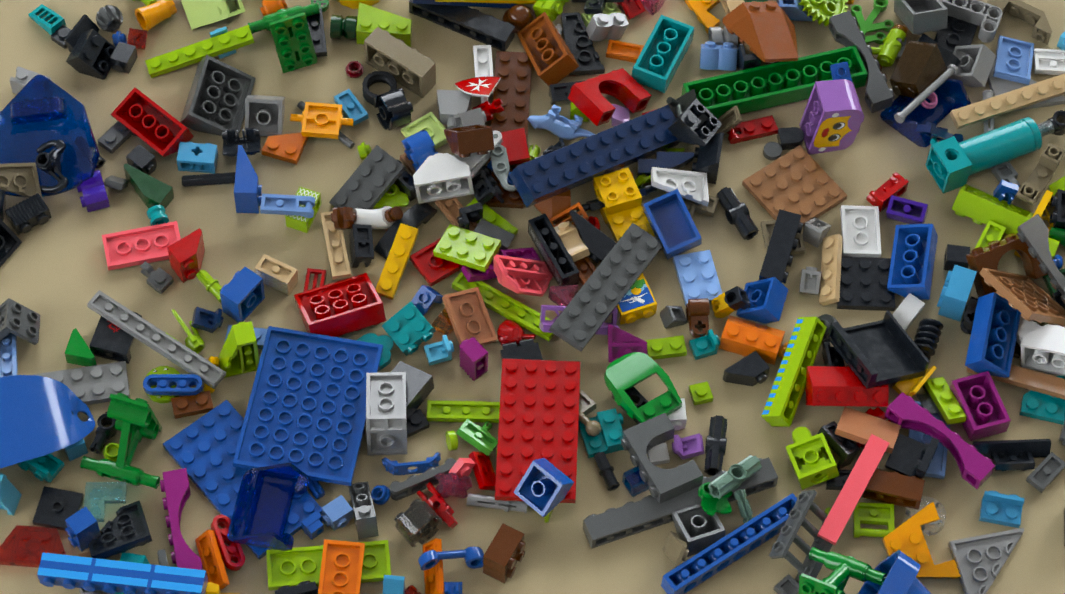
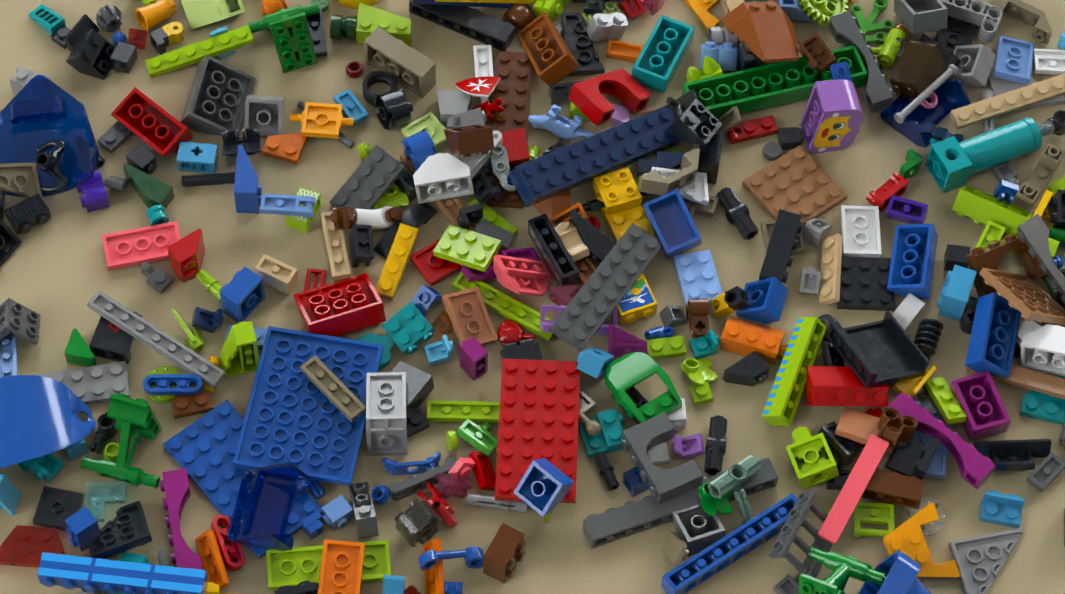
(166, 36): none -> leg
(333, 388): none -> dark tan plate
(594, 361): none -> dark azure brick
(656, 184): none -> dark tan slope
(659, 332): none -> blue arm
(698, 370): none -> lime plate
(710, 69): none -> lime tile
(818, 53): none -> reddish brown bracket
(896, 428): none -> reddish brown piece
(912, 165): none -> green bracket

